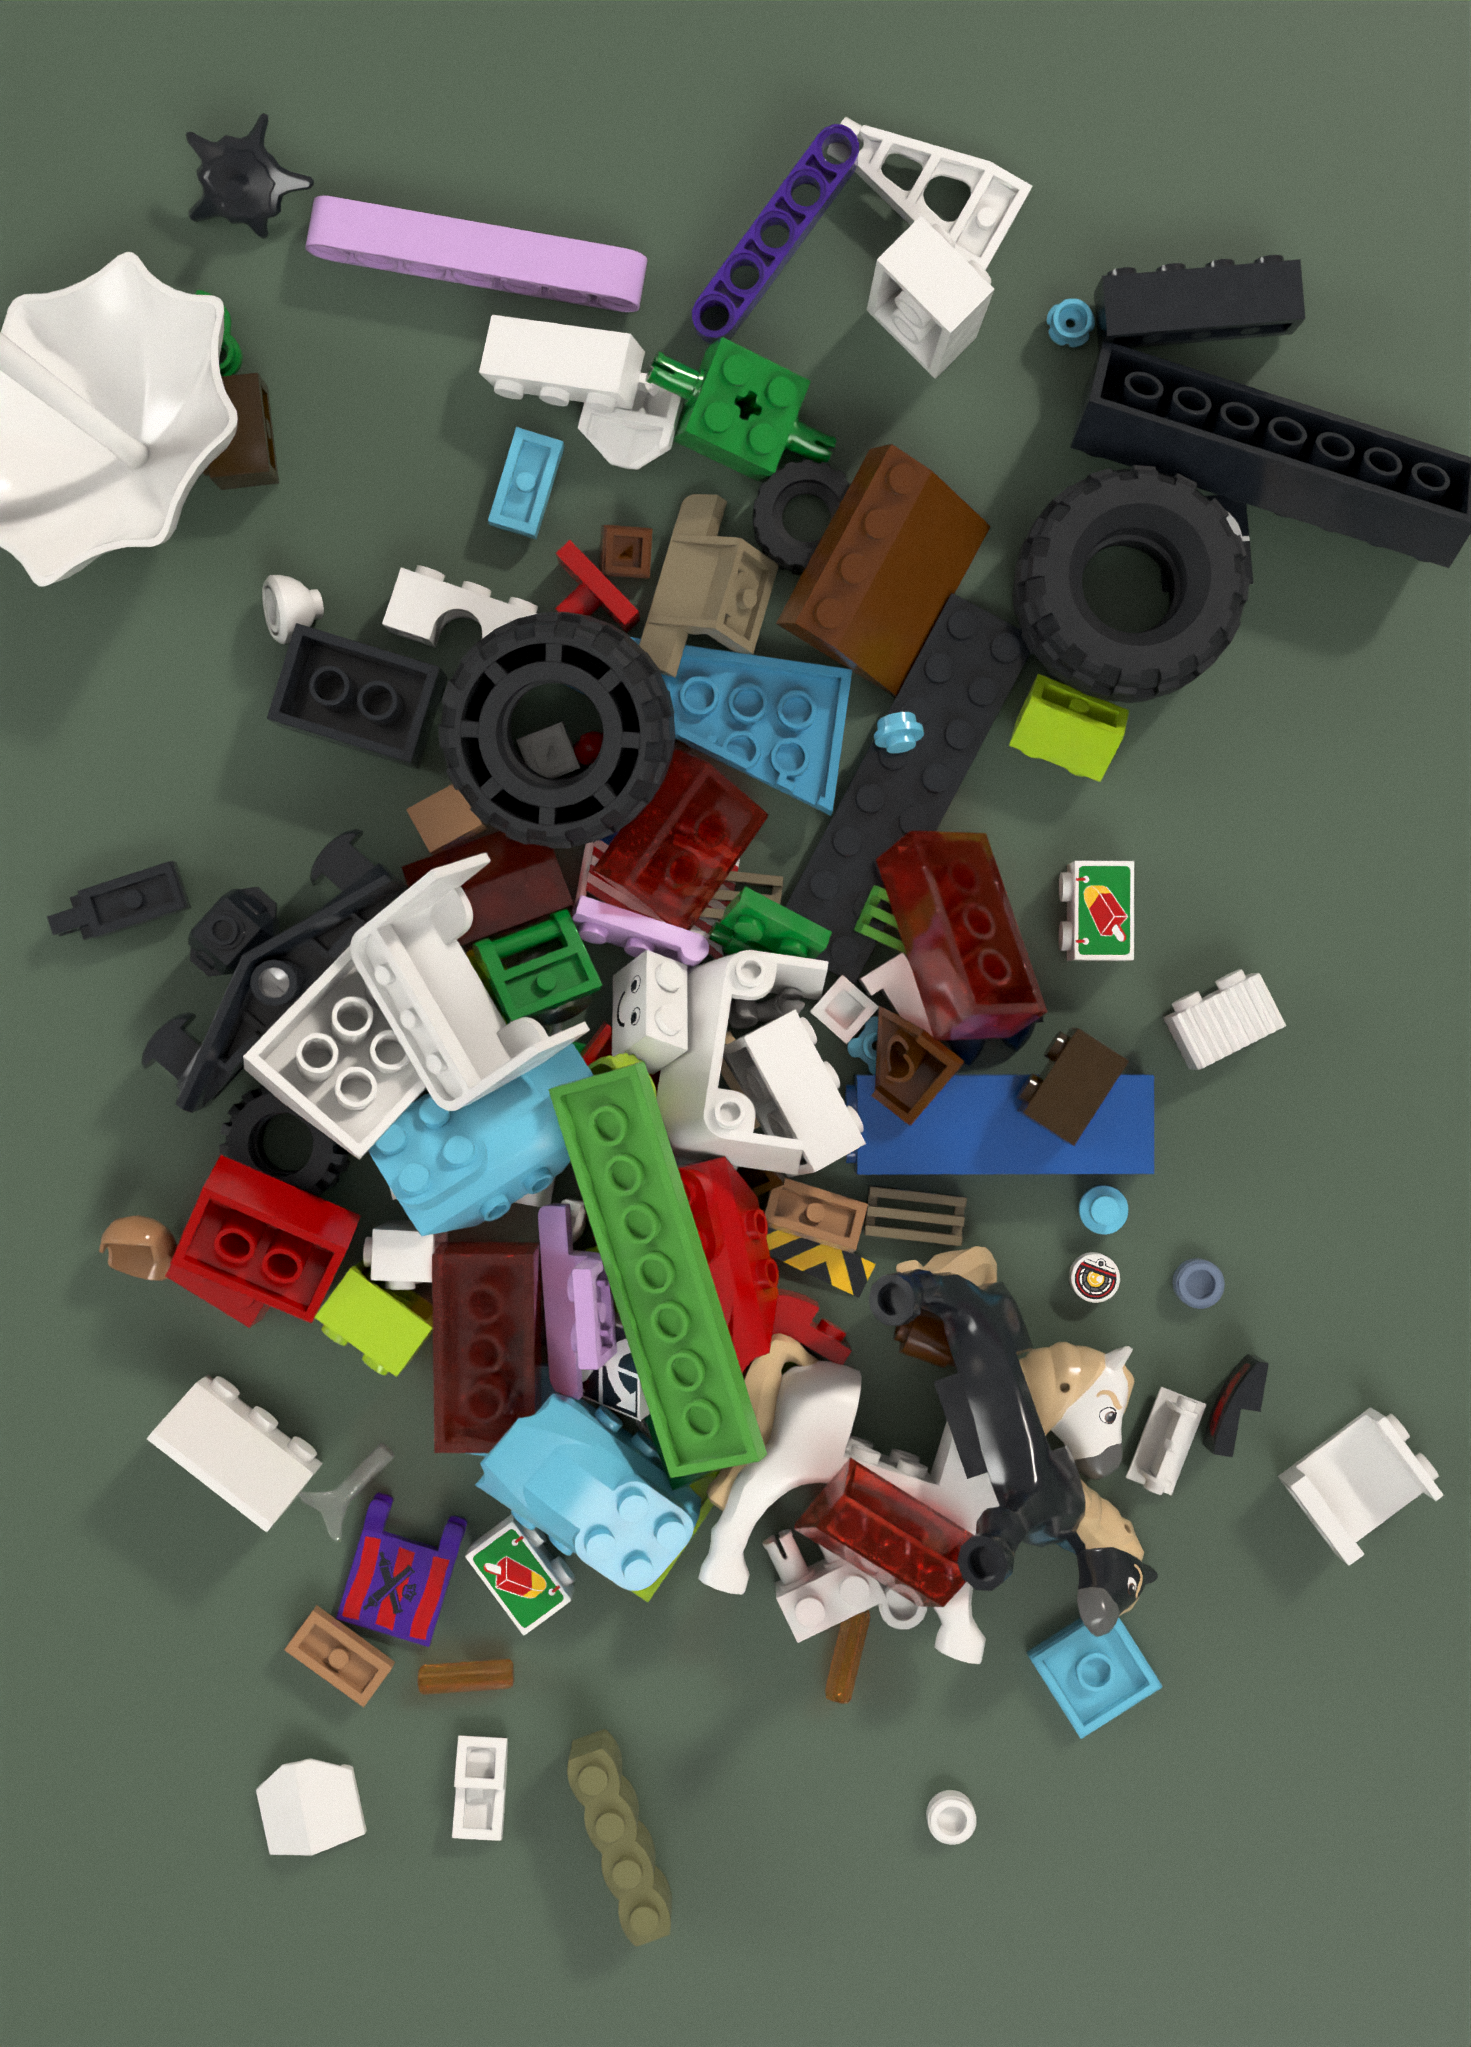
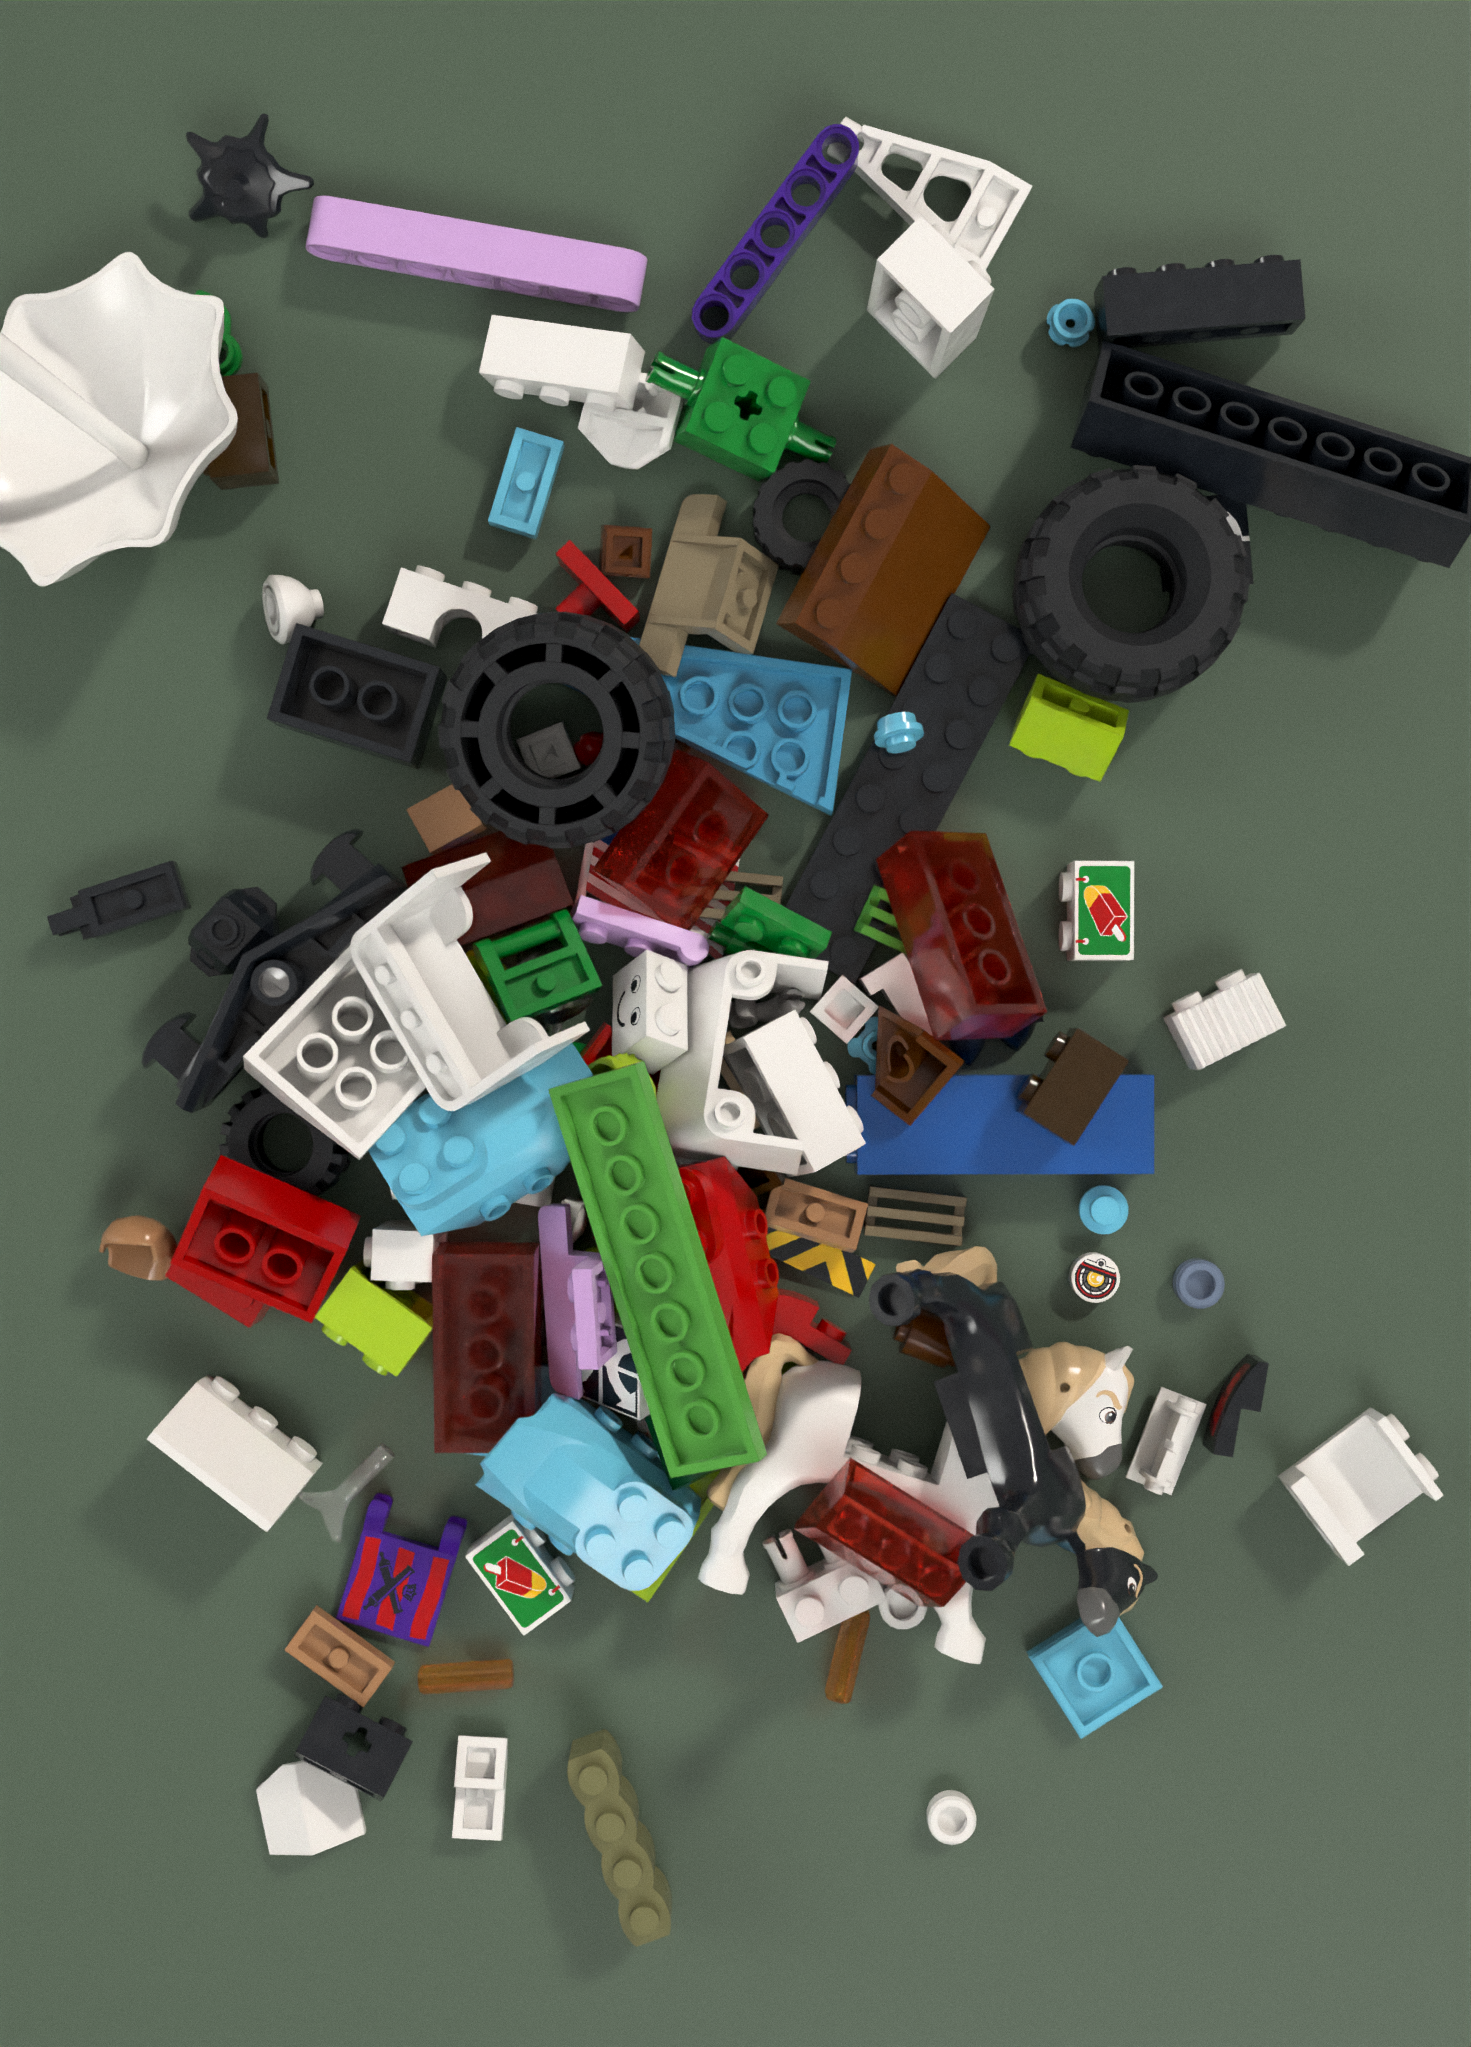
(326, 1750): none -> black brick

